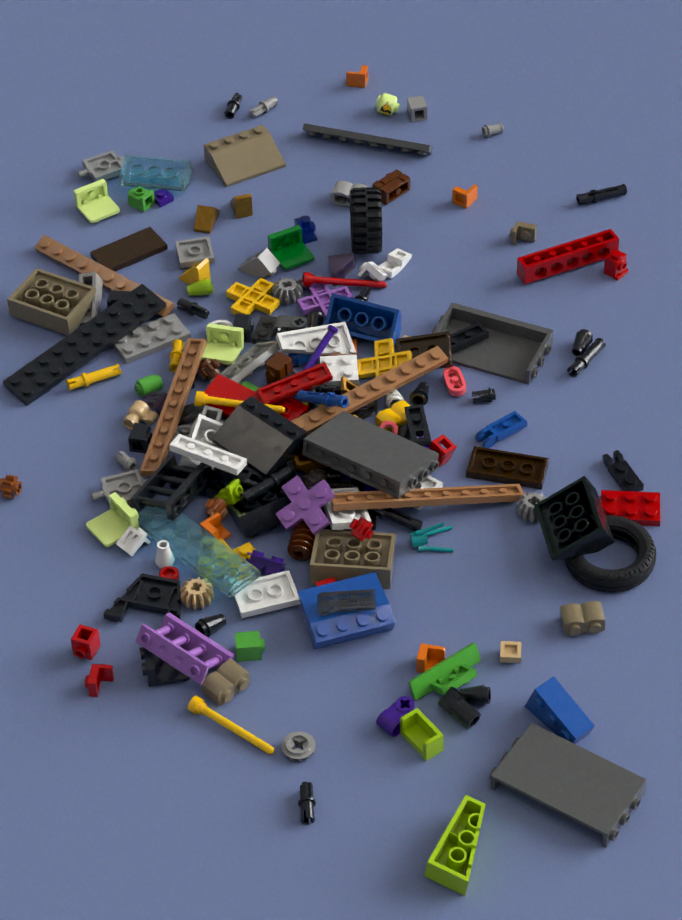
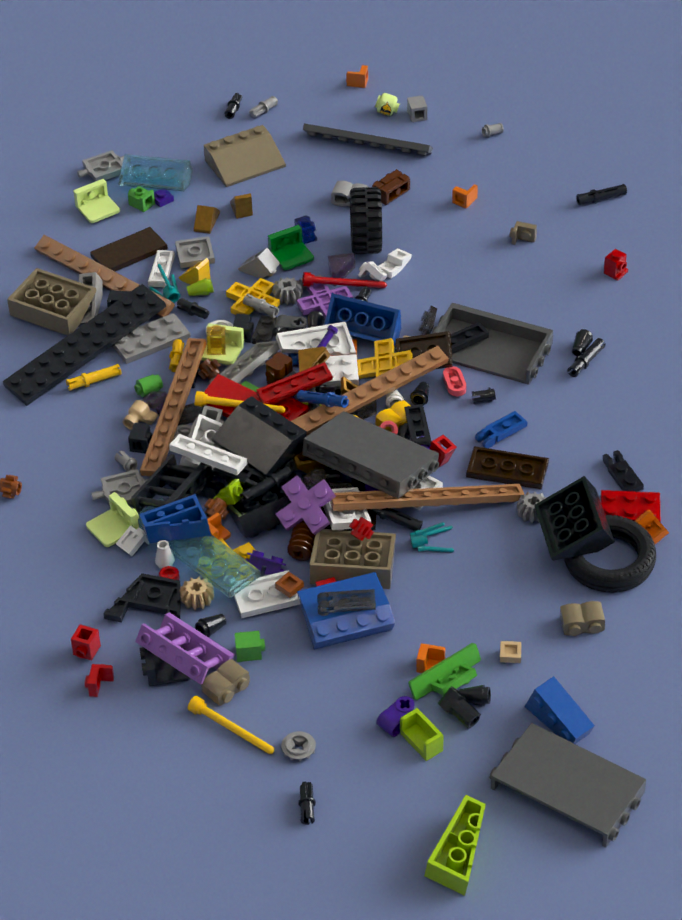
(165, 259): none -> white tile
(169, 292): none -> teal plant
(176, 521): none -> blue wedge
(216, 340): none -> clear yellow brick
(261, 305): none -> light grey pin
(289, 584): none -> dark orange plate
(312, 357): none -> pearl gold slope
(428, 320): none -> clear smoke plate
(566, 256): red brick -> none
(652, 525): none -> orange bracket

